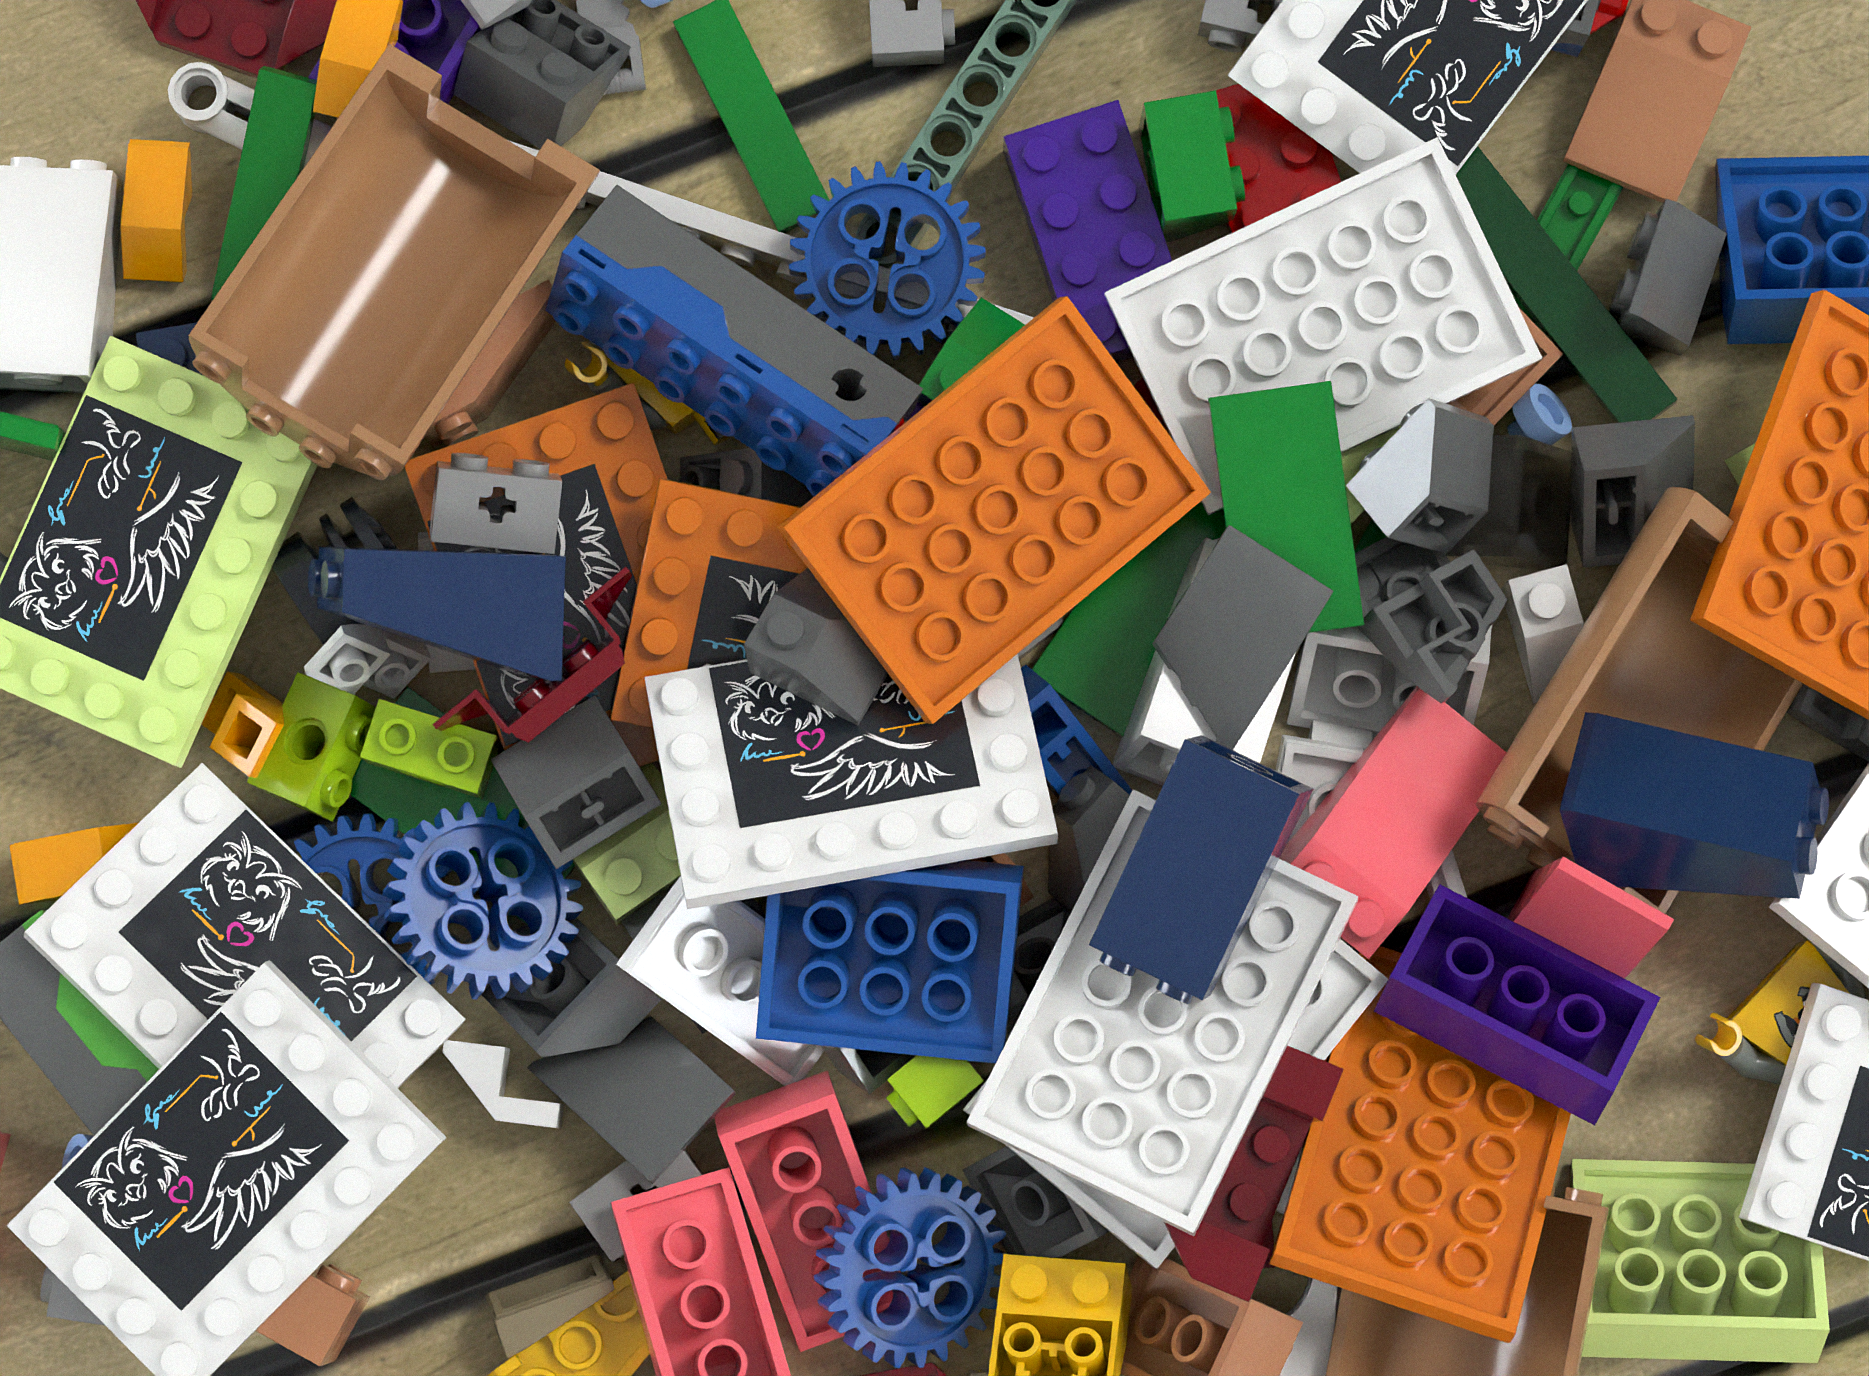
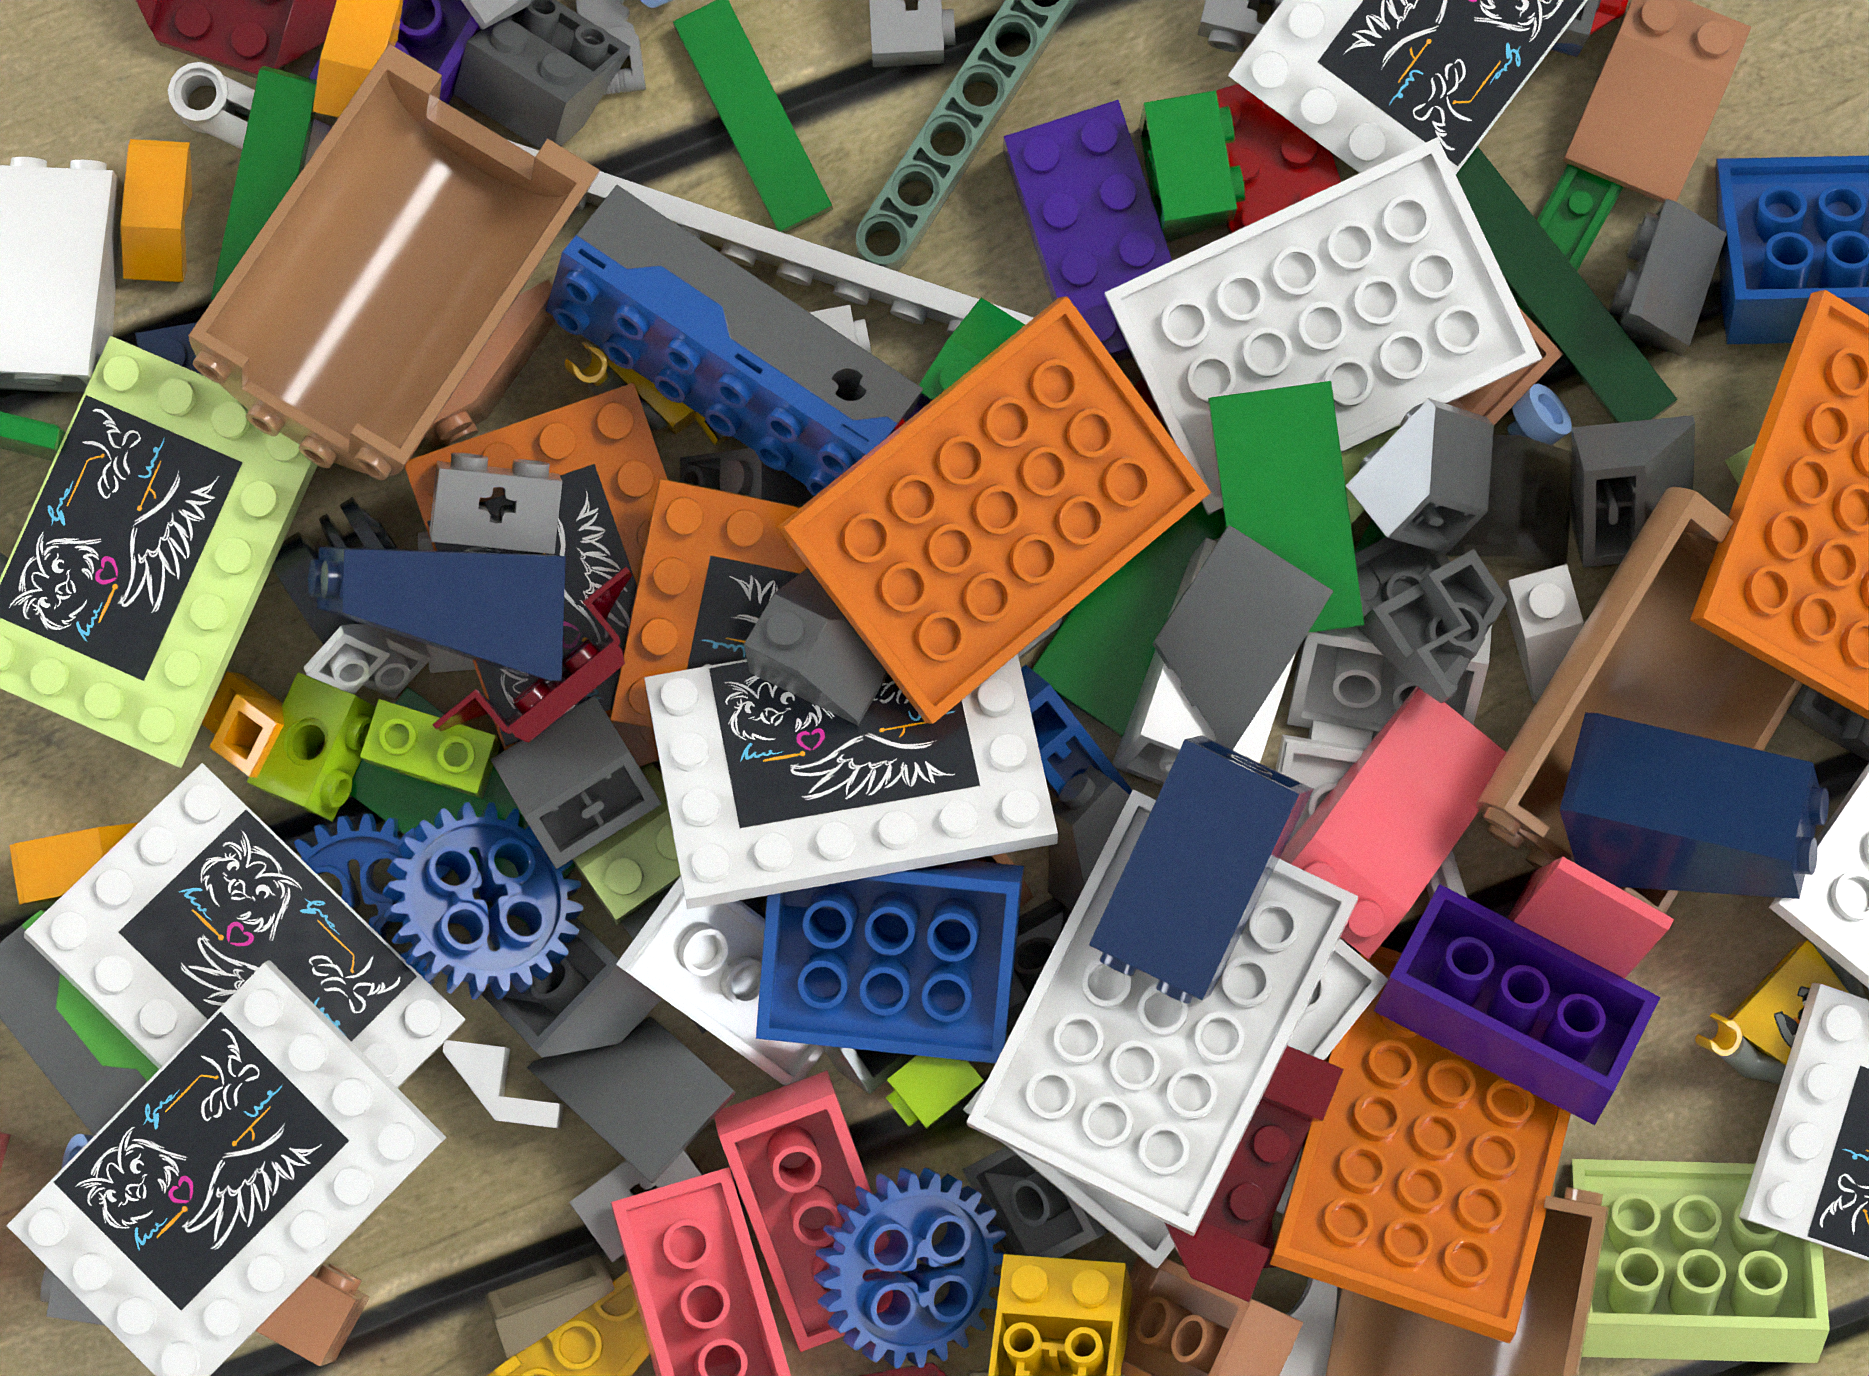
(940, 269): blue gear -> none

